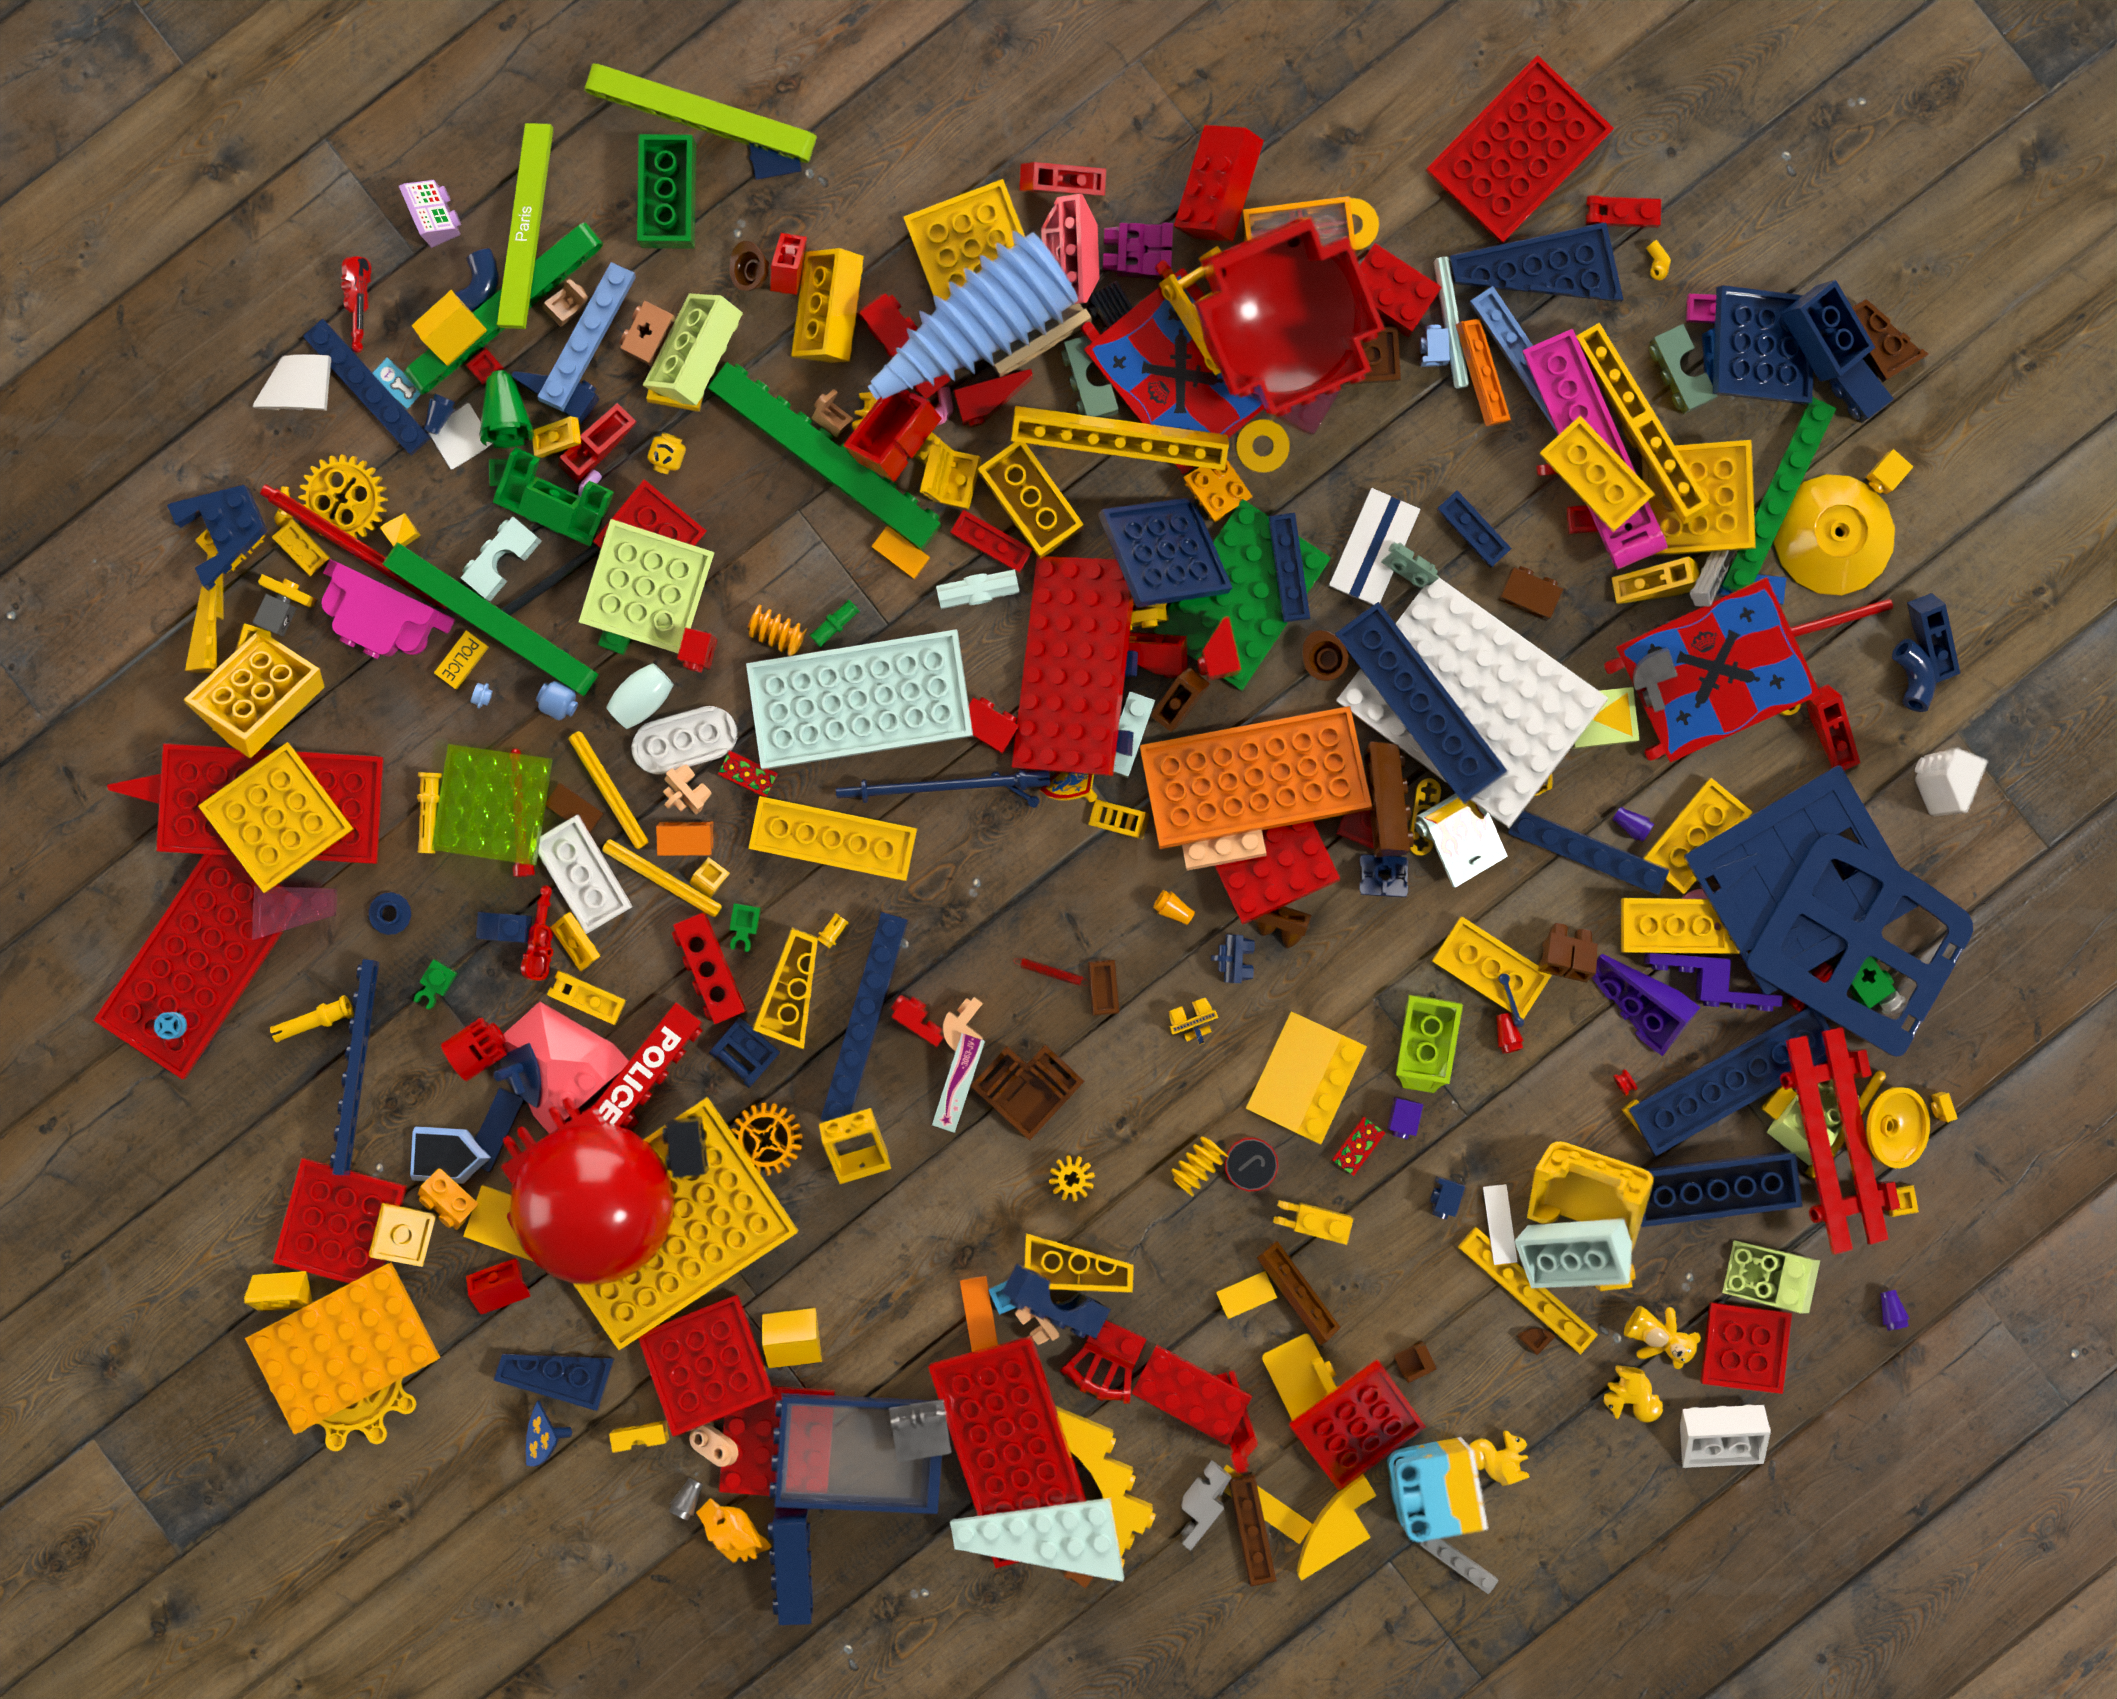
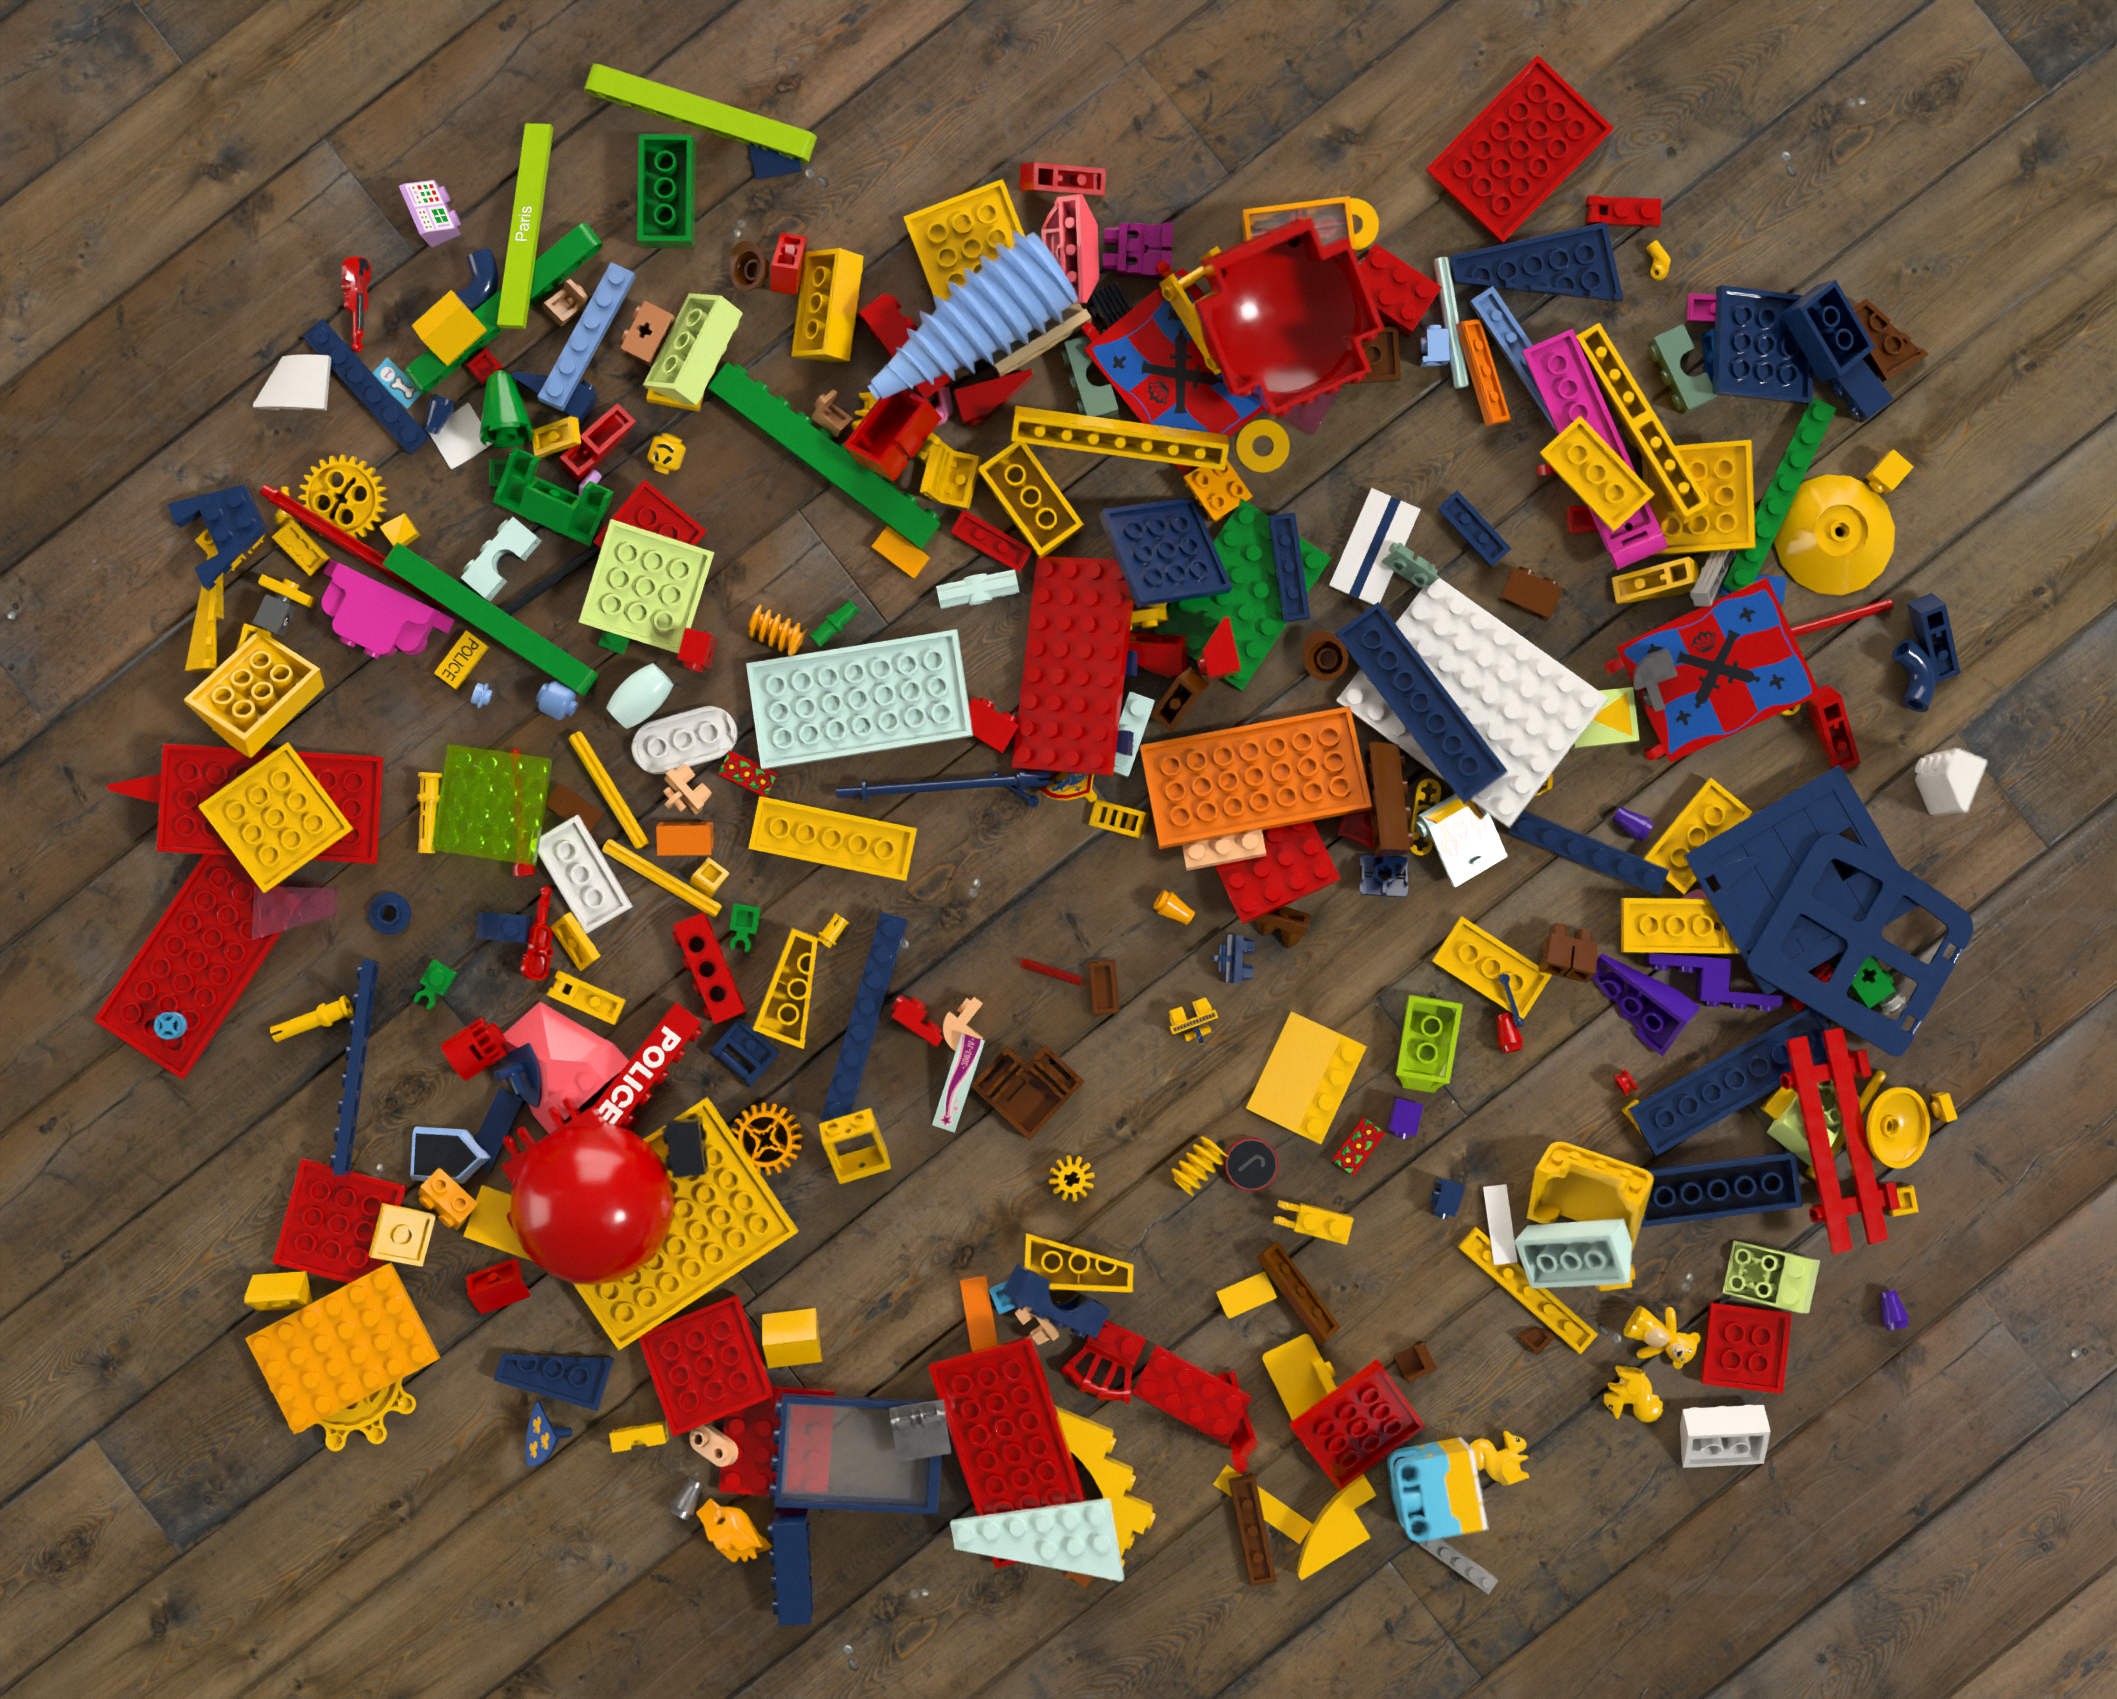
(1202, 1503): light grey plate -> none
(1218, 183): red brick -> none

